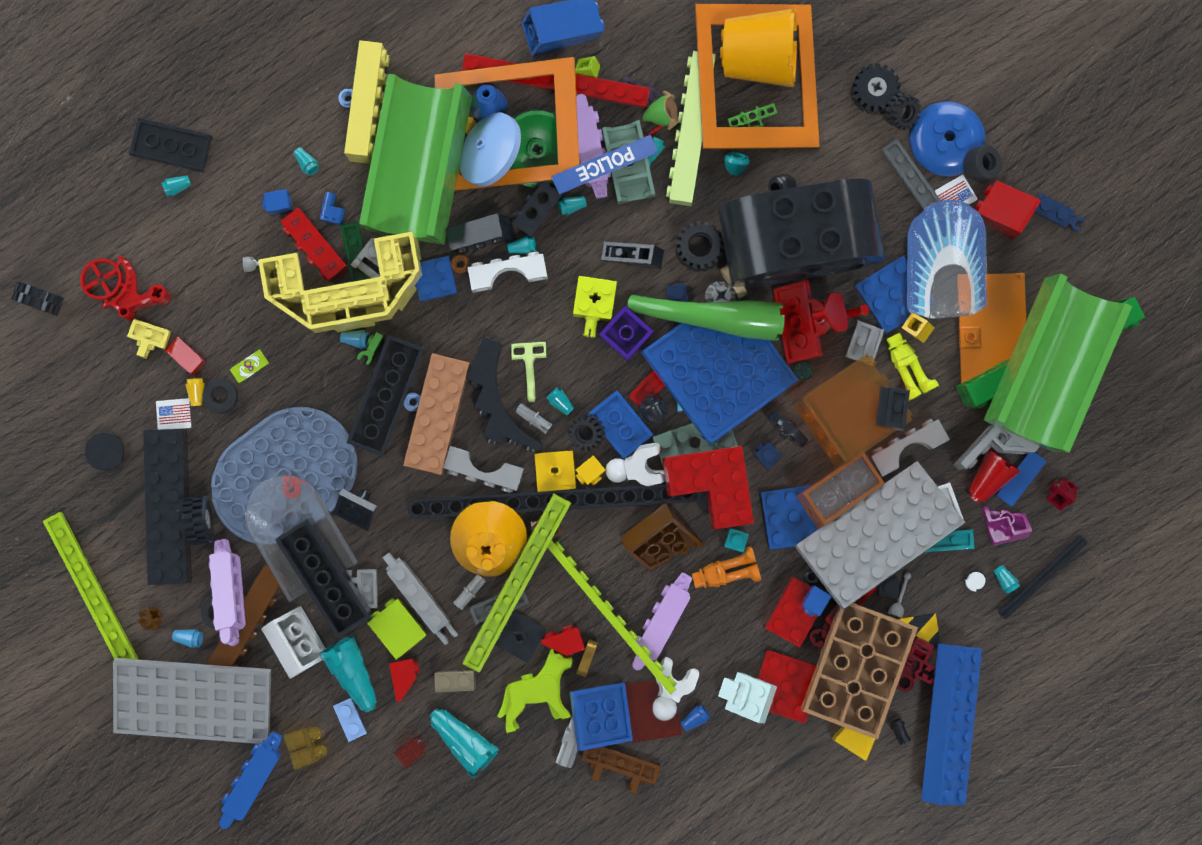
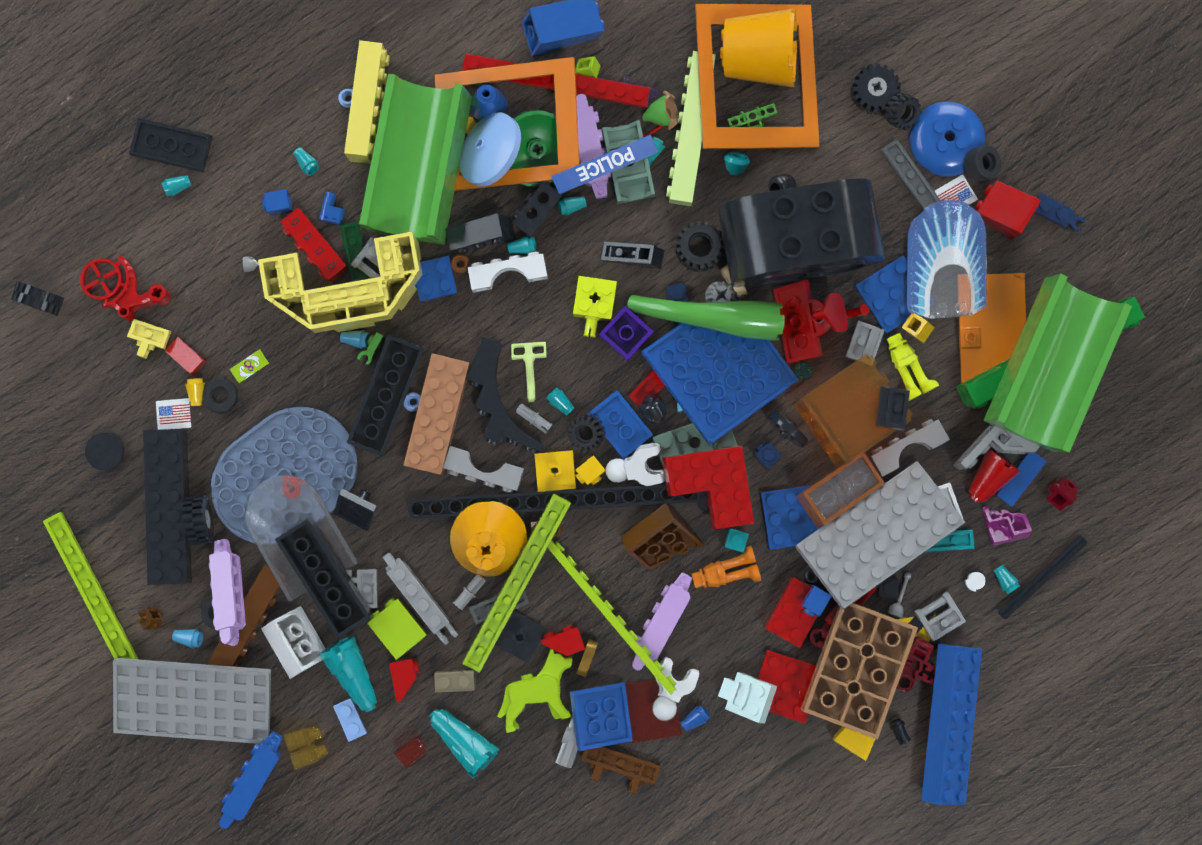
(942, 622): none -> light grey plate

